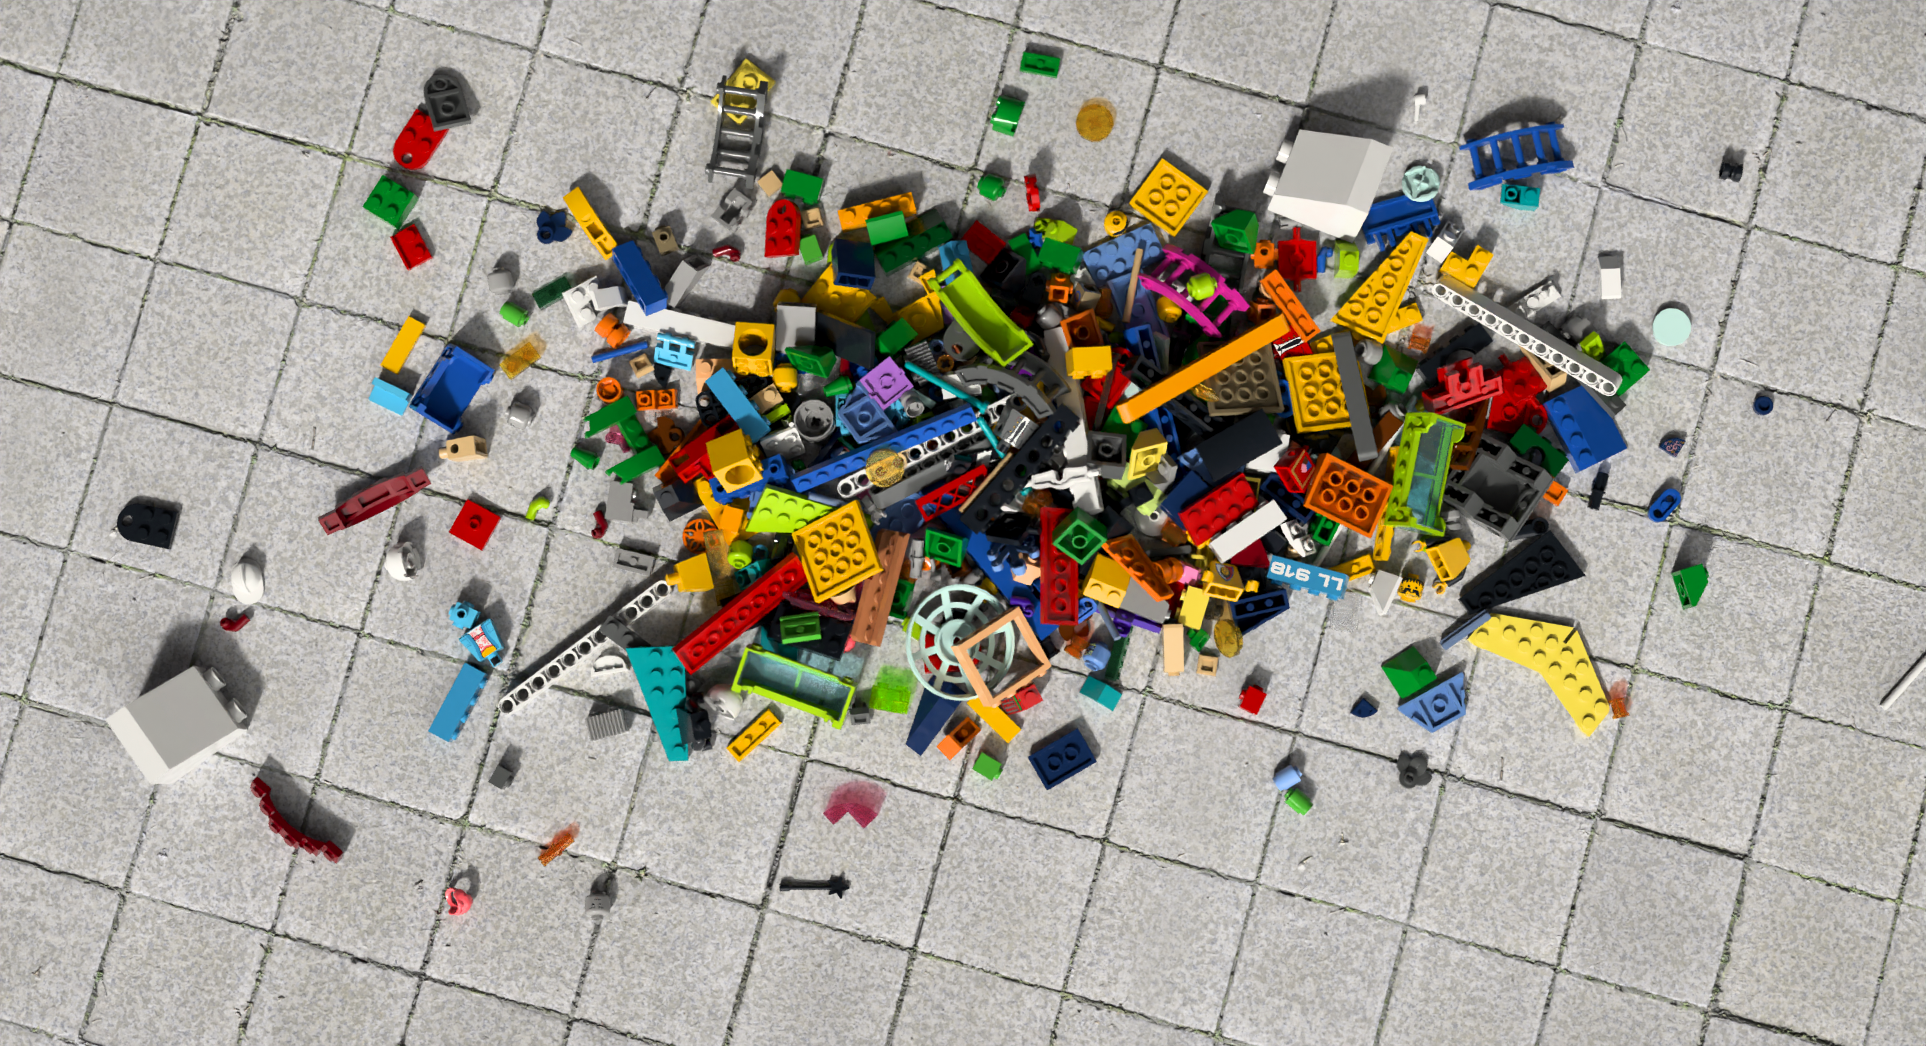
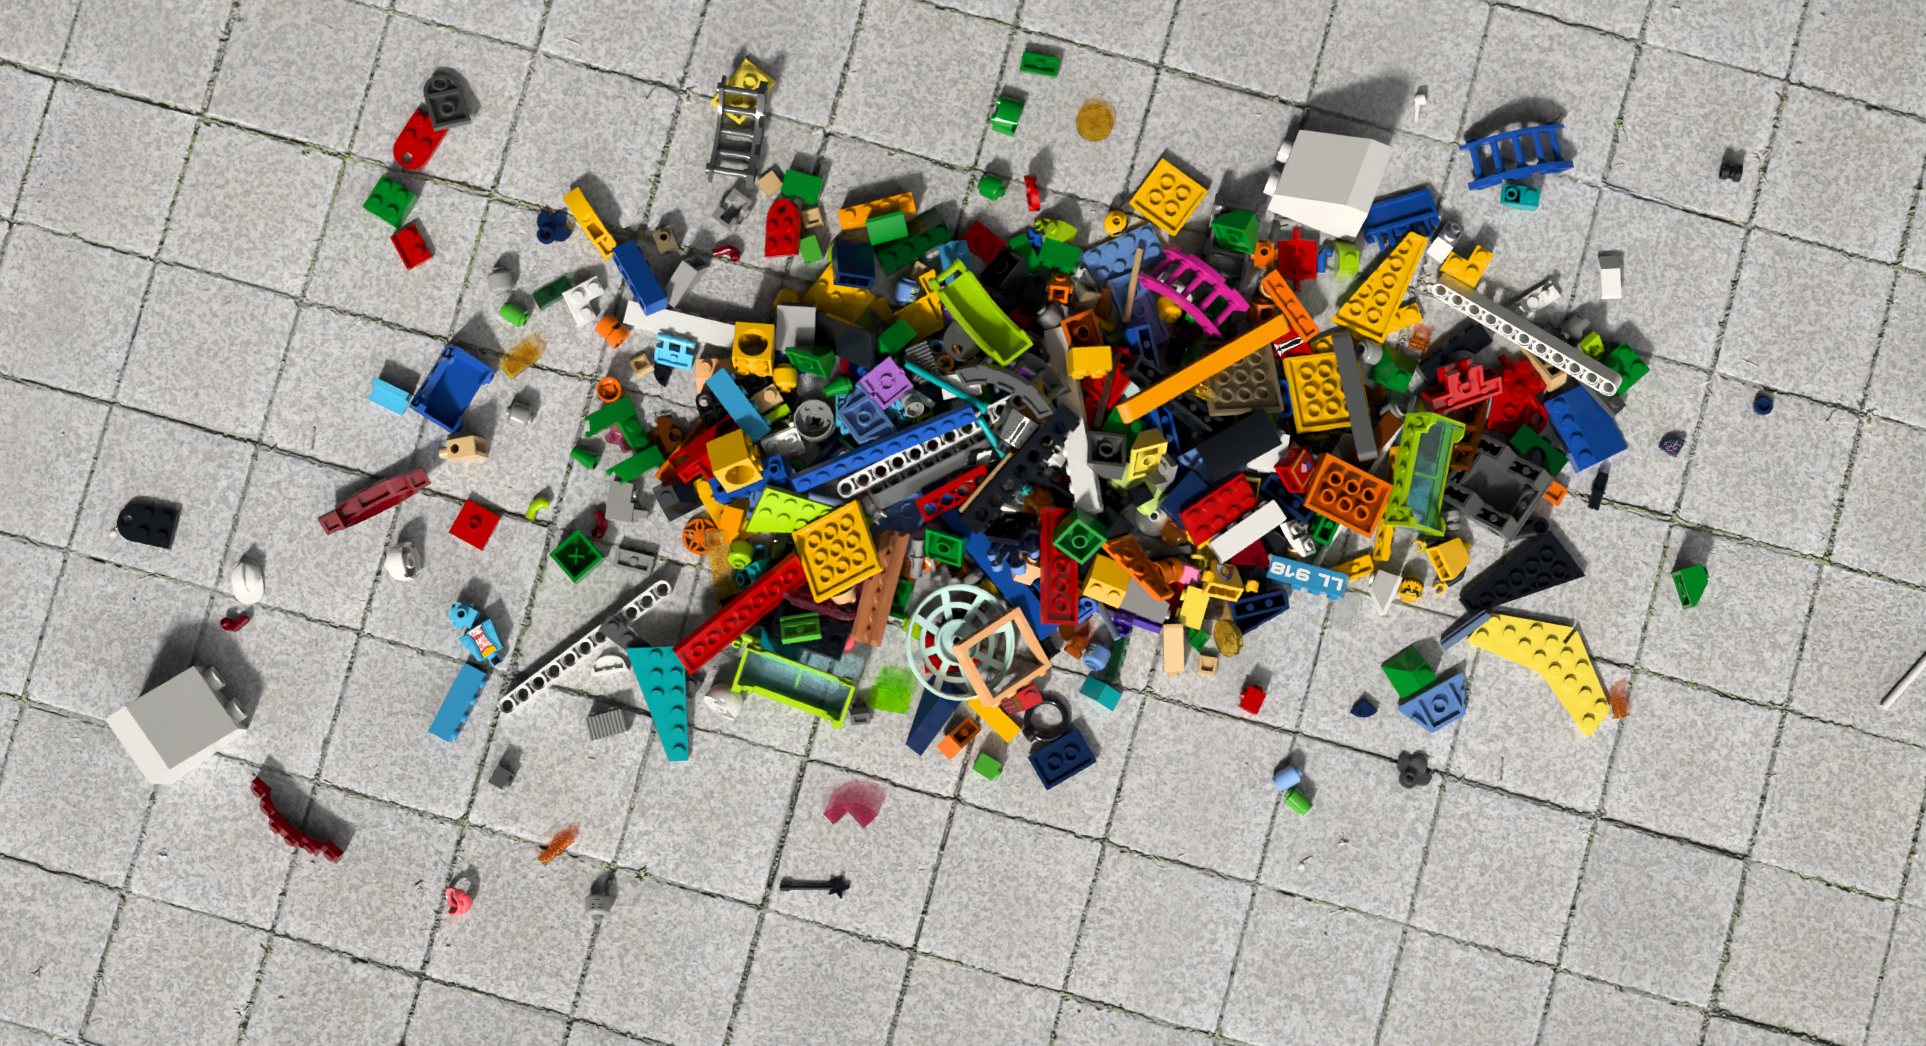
(403, 345): yellow tile -> none
(577, 556): none -> green brick
(609, 297): white slope -> none
(620, 351): blue bar -> none
(656, 400): orange slope -> none
(691, 575): yellow torso -> none
(695, 723): black torso -> none
(744, 639): none -> lime arm
(754, 735): yellow tile -> none
(884, 467): clear yellow tile -> none
(906, 291): none -> medium blue head
(958, 464): black plate -> none
(1024, 604): dark purple arm -> none
(1031, 732): none -> black piece
(1070, 476): white piece -> none
(1162, 346): light aqua plate -> none
(1201, 286): lime head -> none
(1420, 183): light aqua tile -> none
(1663, 506): blue plate -> none
(1671, 327): light aqua tile -> none

